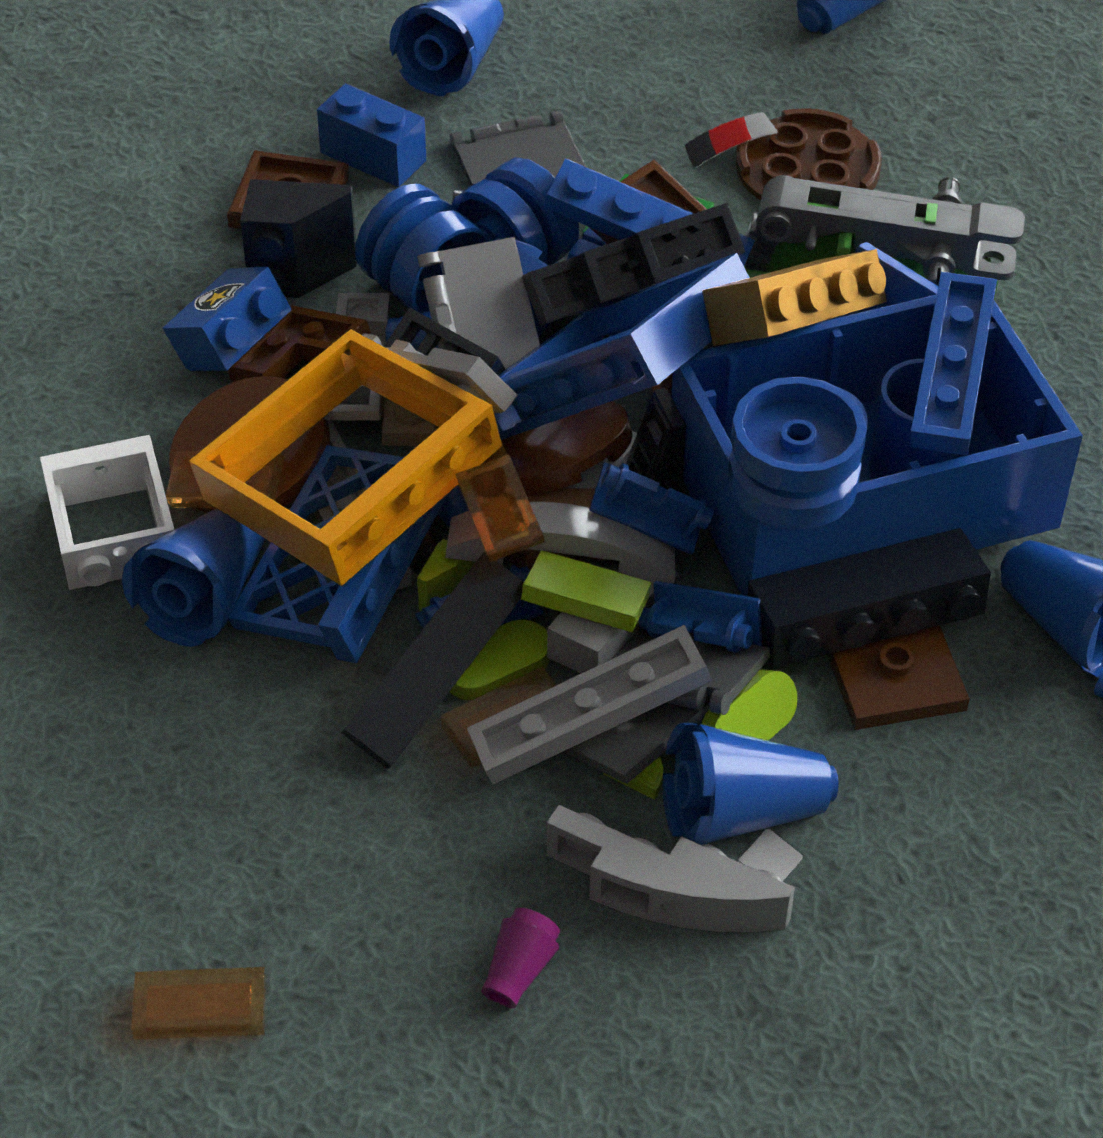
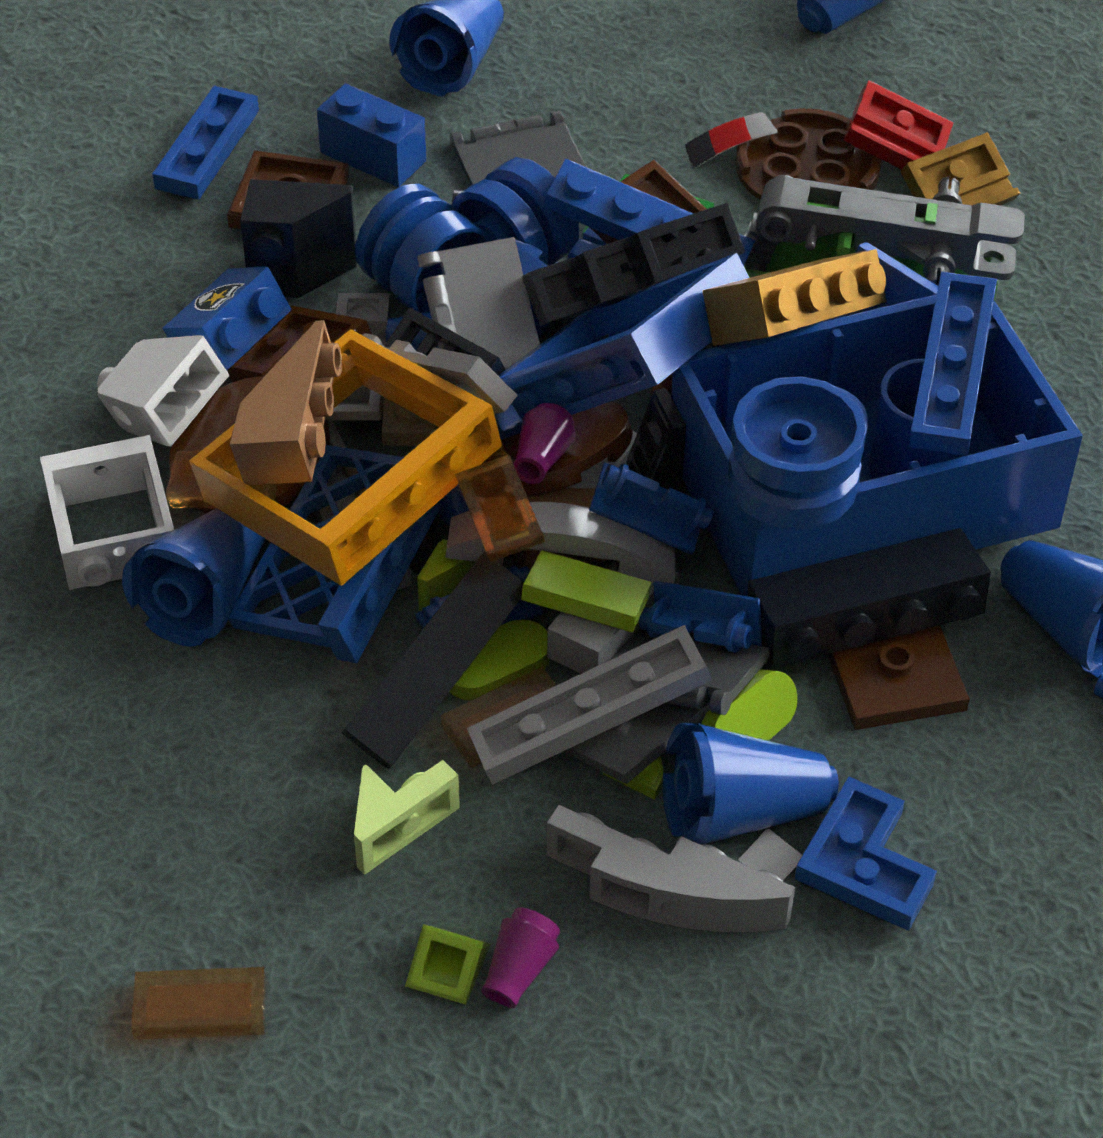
(161, 386): none -> white torso
(205, 142): none -> blue plate
(284, 415): none -> medium nougat slope
(393, 819): none -> yellowish green slope
(446, 964): none -> lime slope
(543, 439): none -> magenta cone
(851, 860): none -> blue plate
(895, 127): none -> red plate
(972, 163): none -> pearl gold plate

